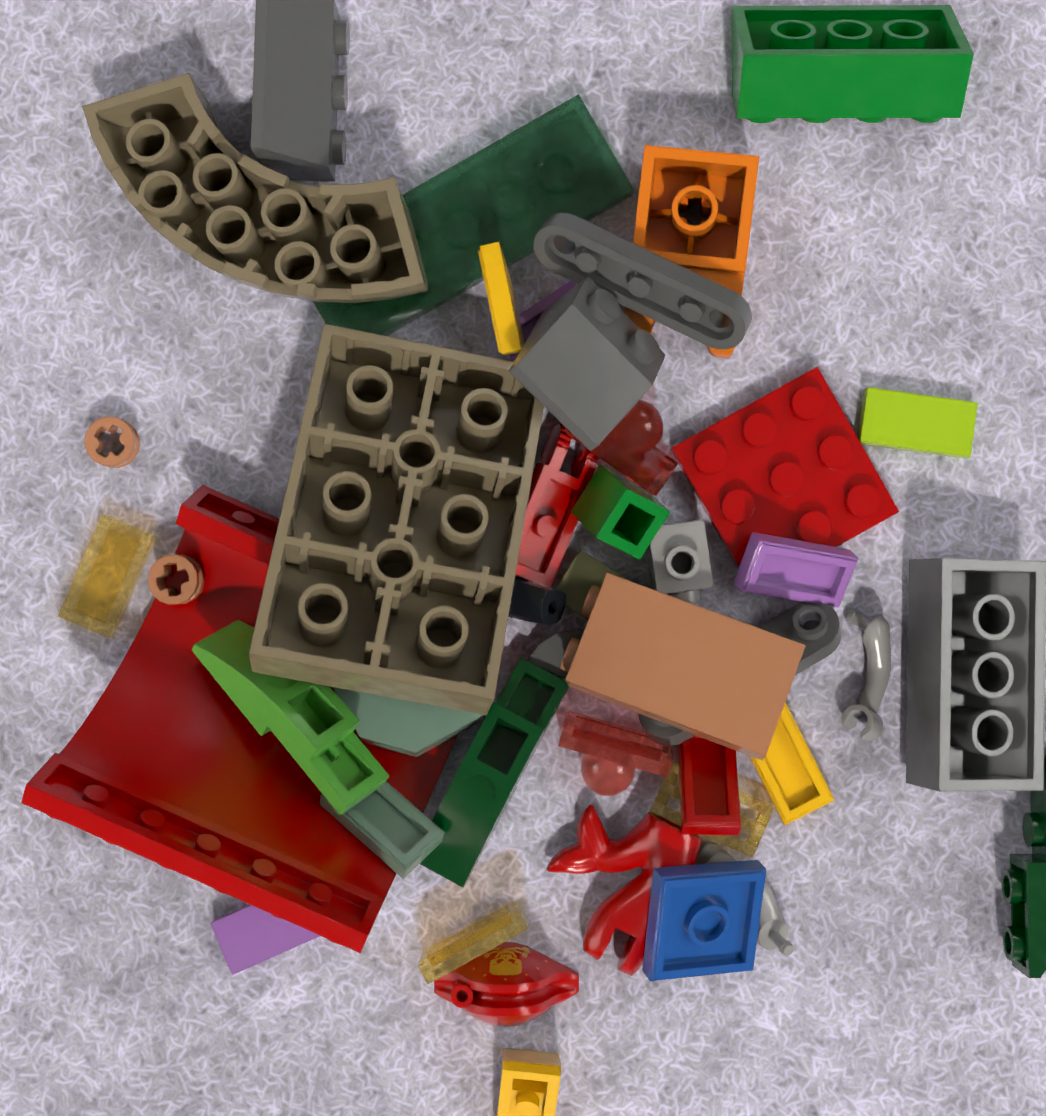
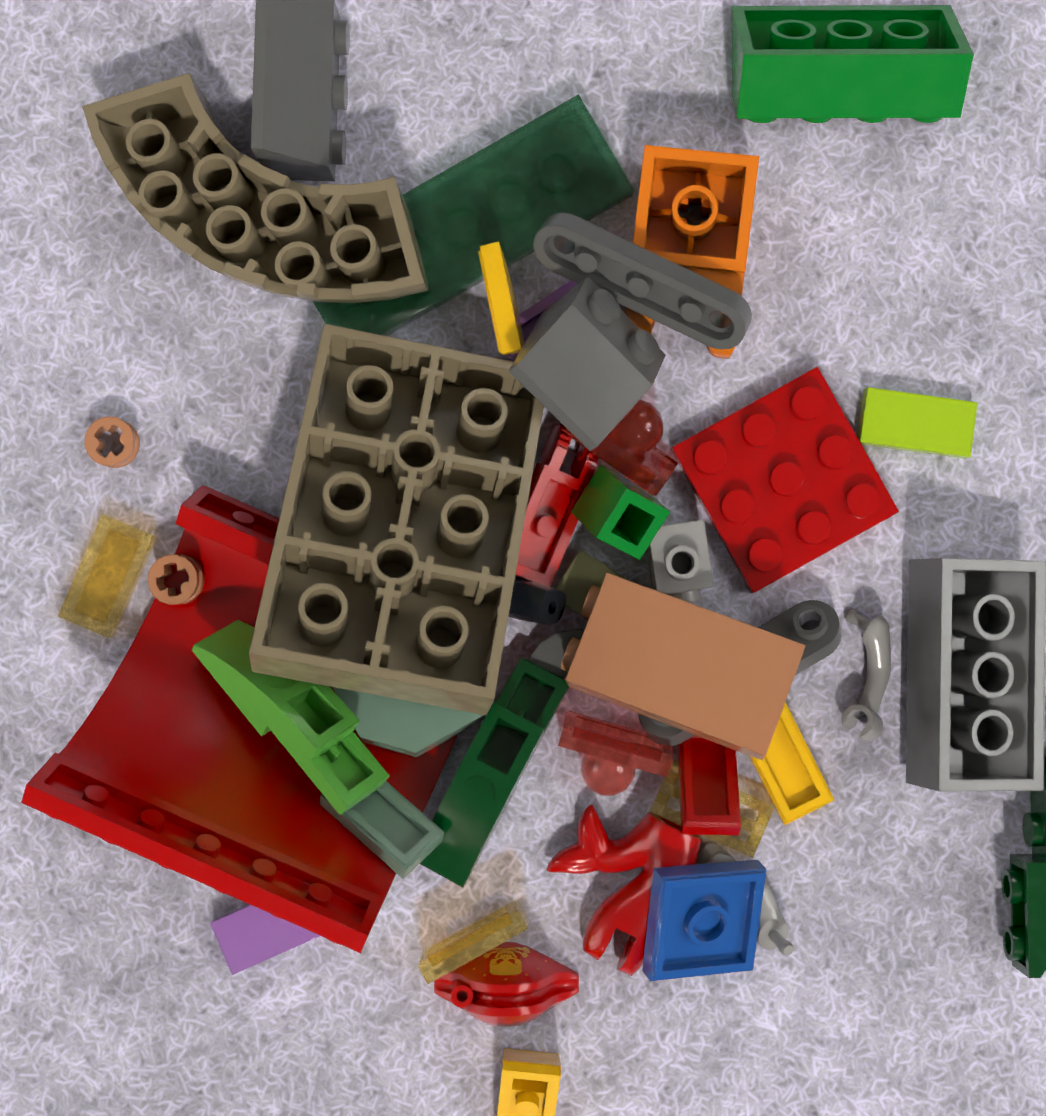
(795, 570): medium lavender tile -> none

